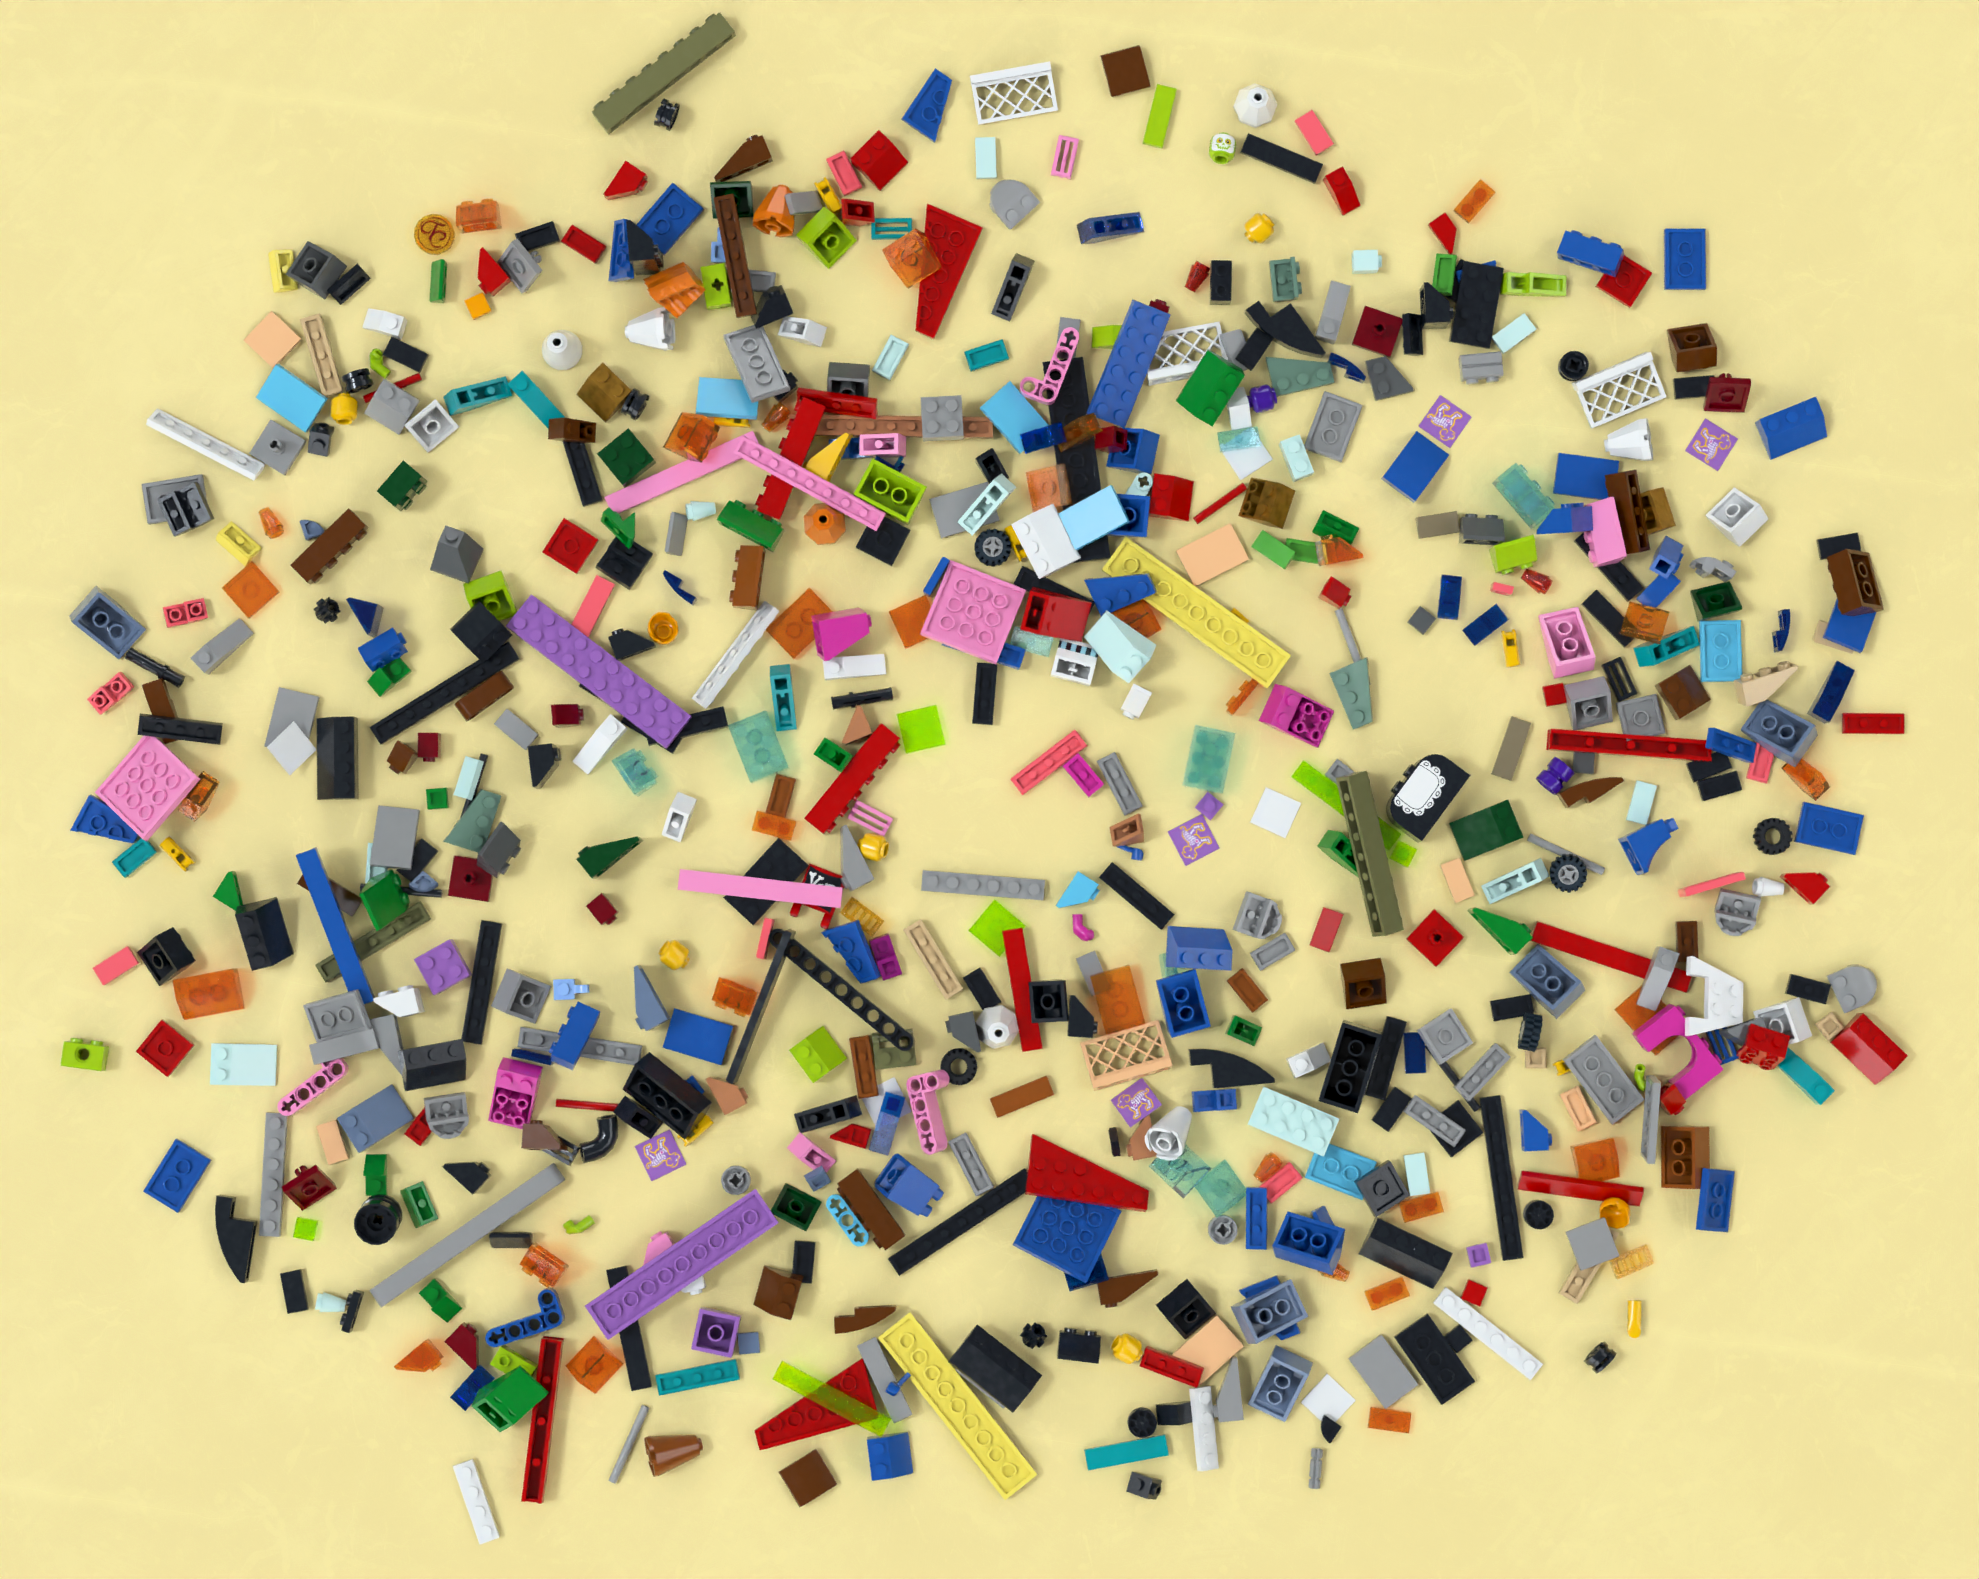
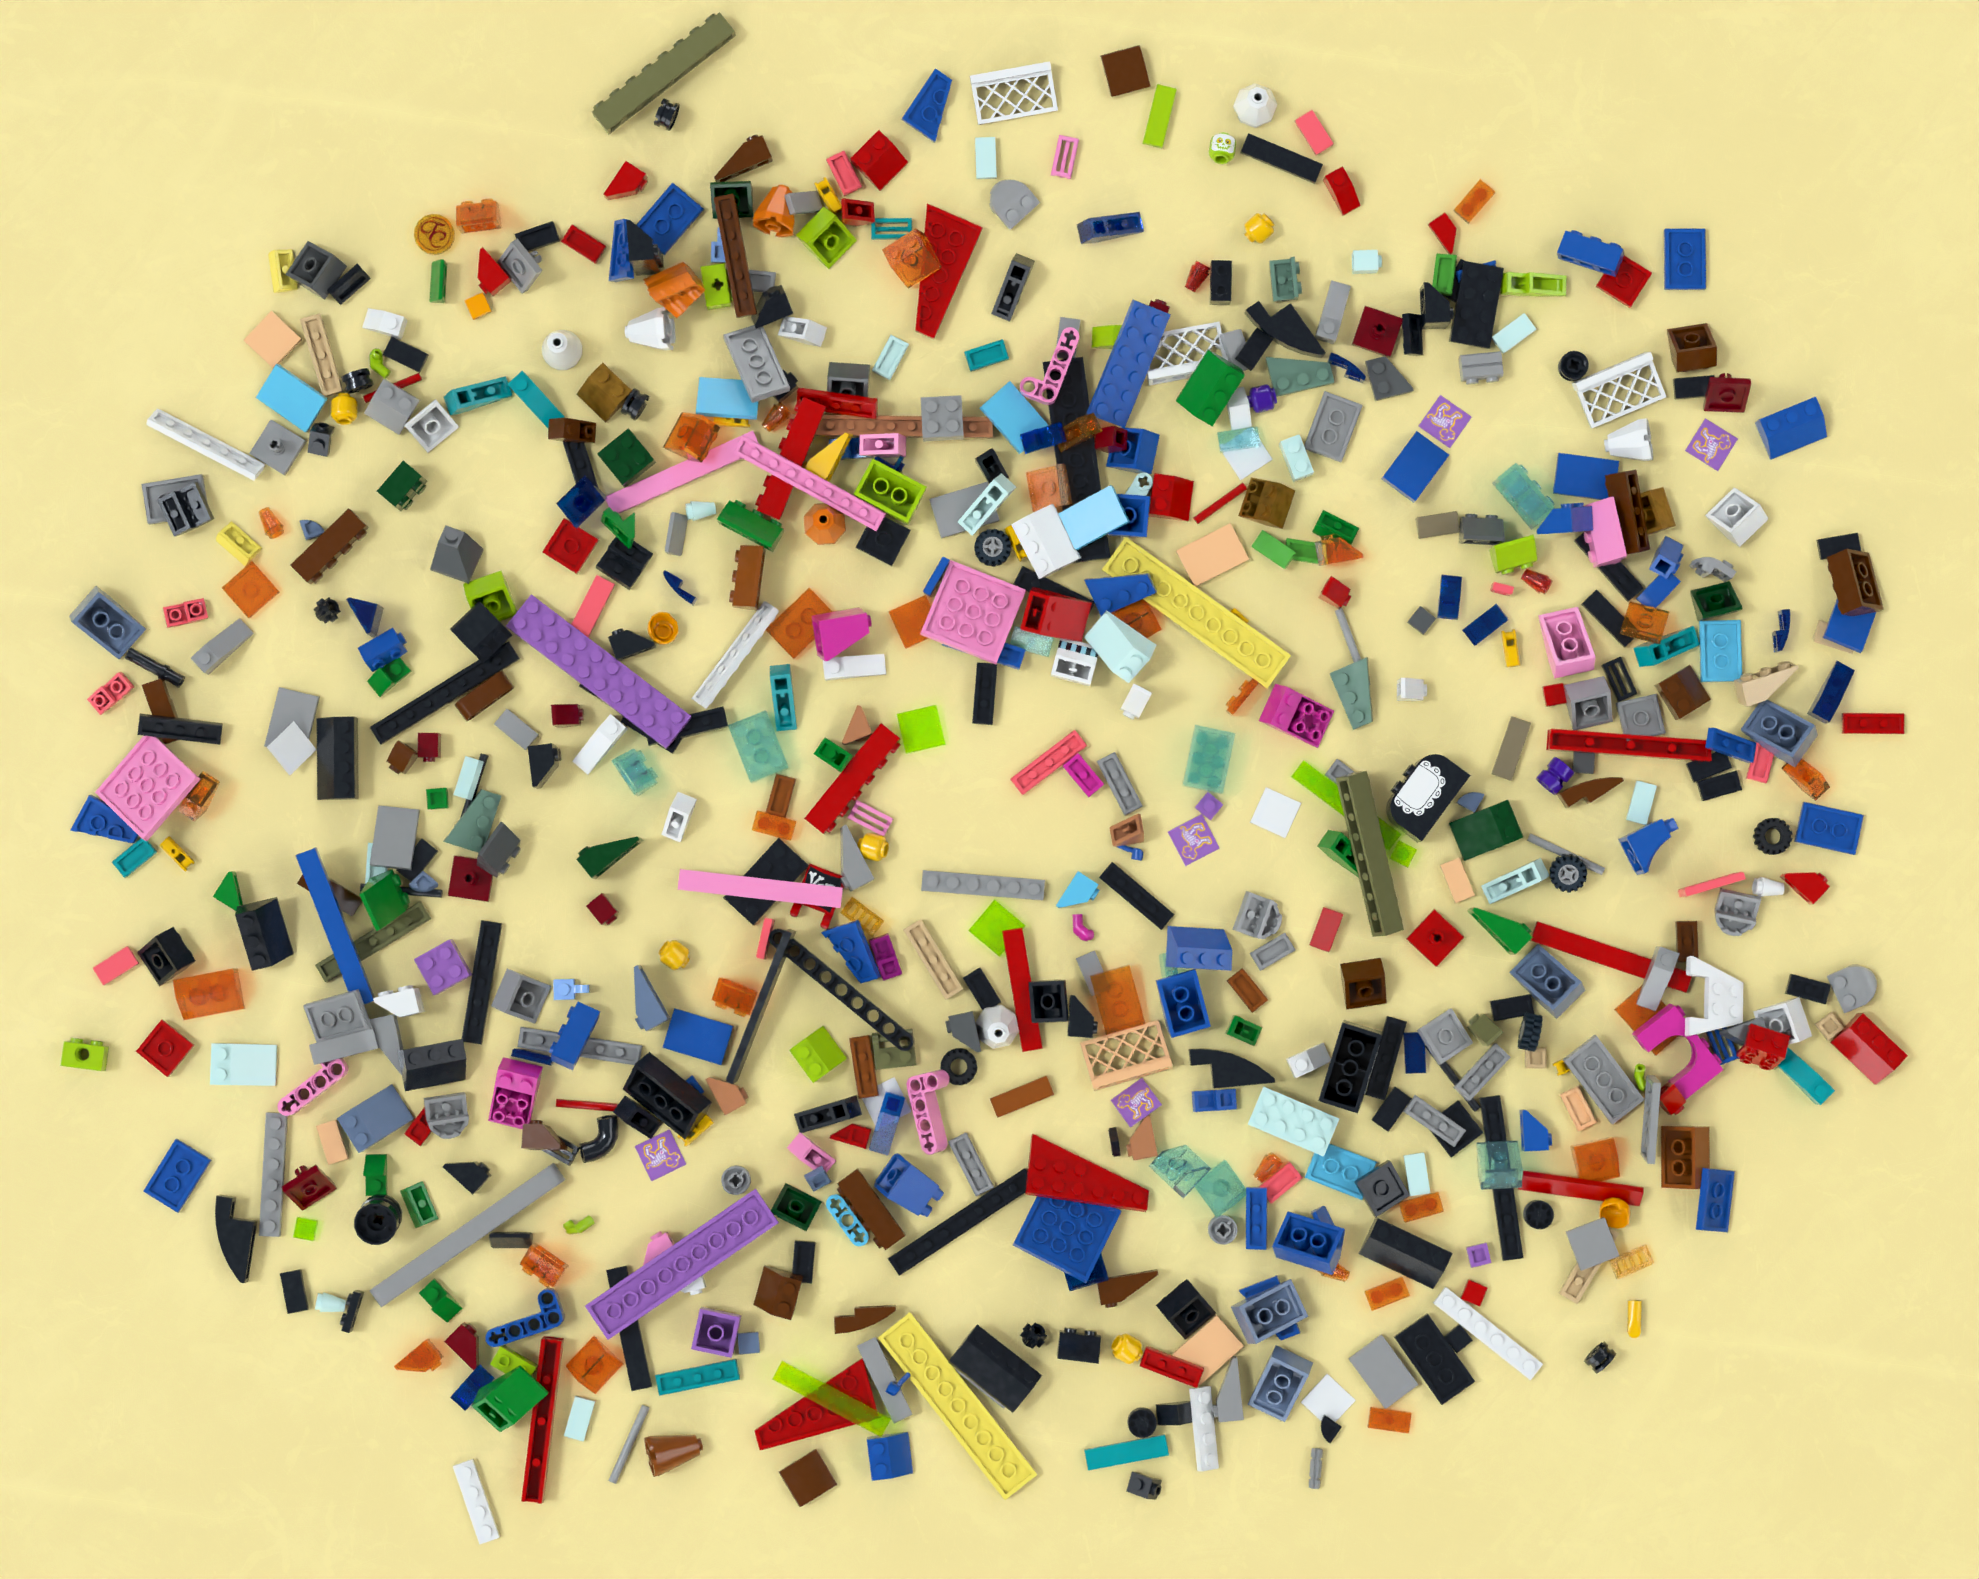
(579, 1418): none -> light aqua tile
(581, 501): none -> clear blue slope
(861, 698): black pin -> none
(1169, 1134): white cone -> none
(1411, 689): none -> white slope
(1471, 801): none -> sand blue tile
(1484, 1029): none -> olive slope
(1499, 1165): none -> clear light blue slope

